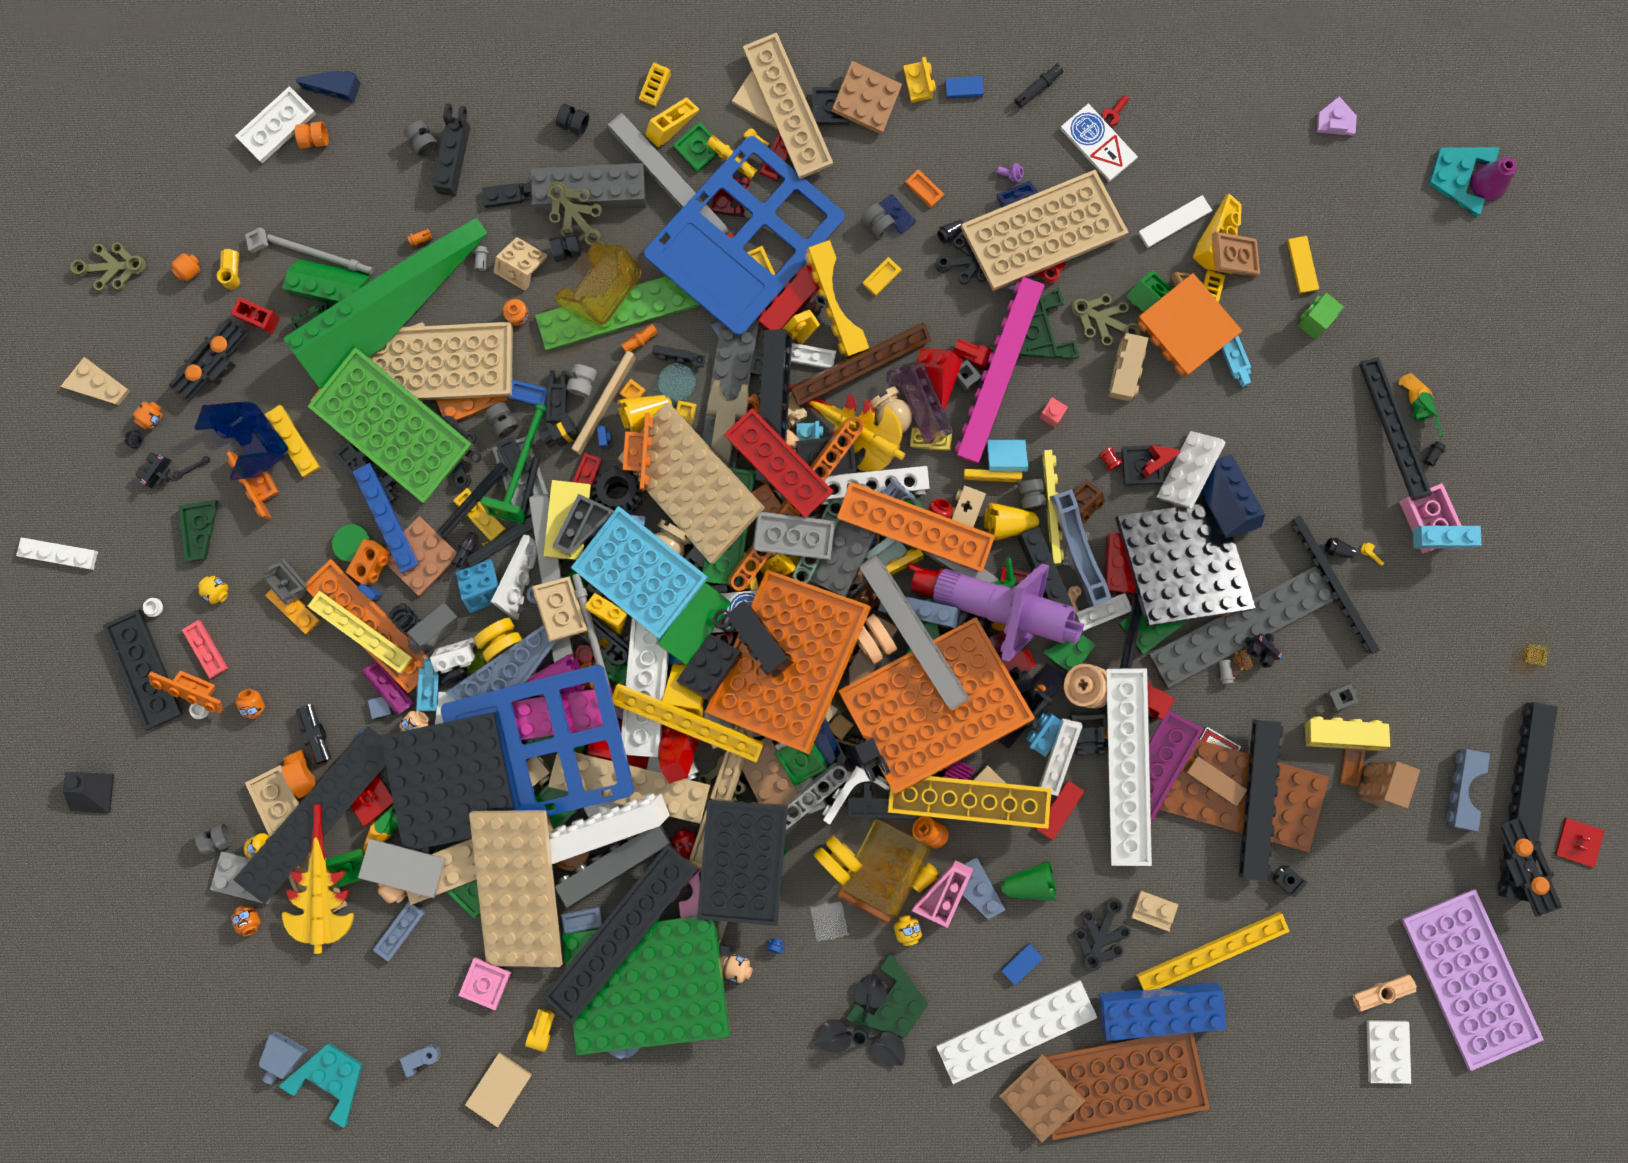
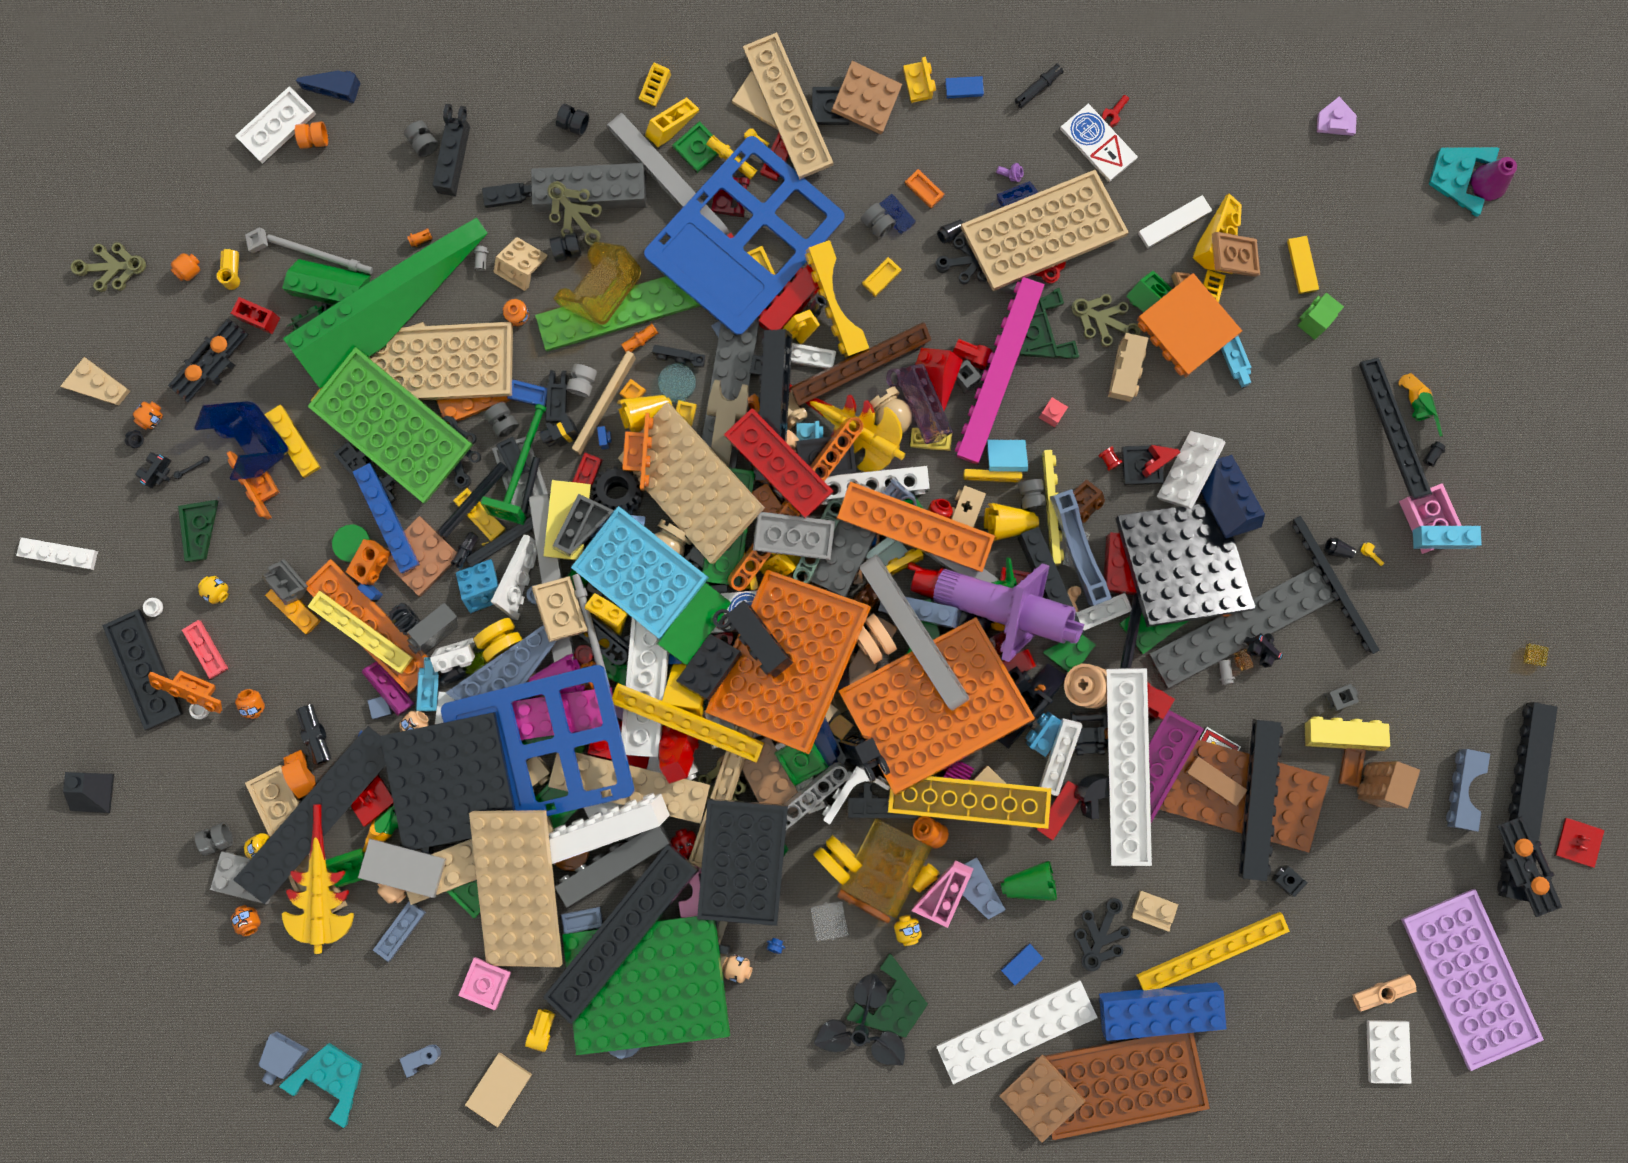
(1089, 791): none -> black brick

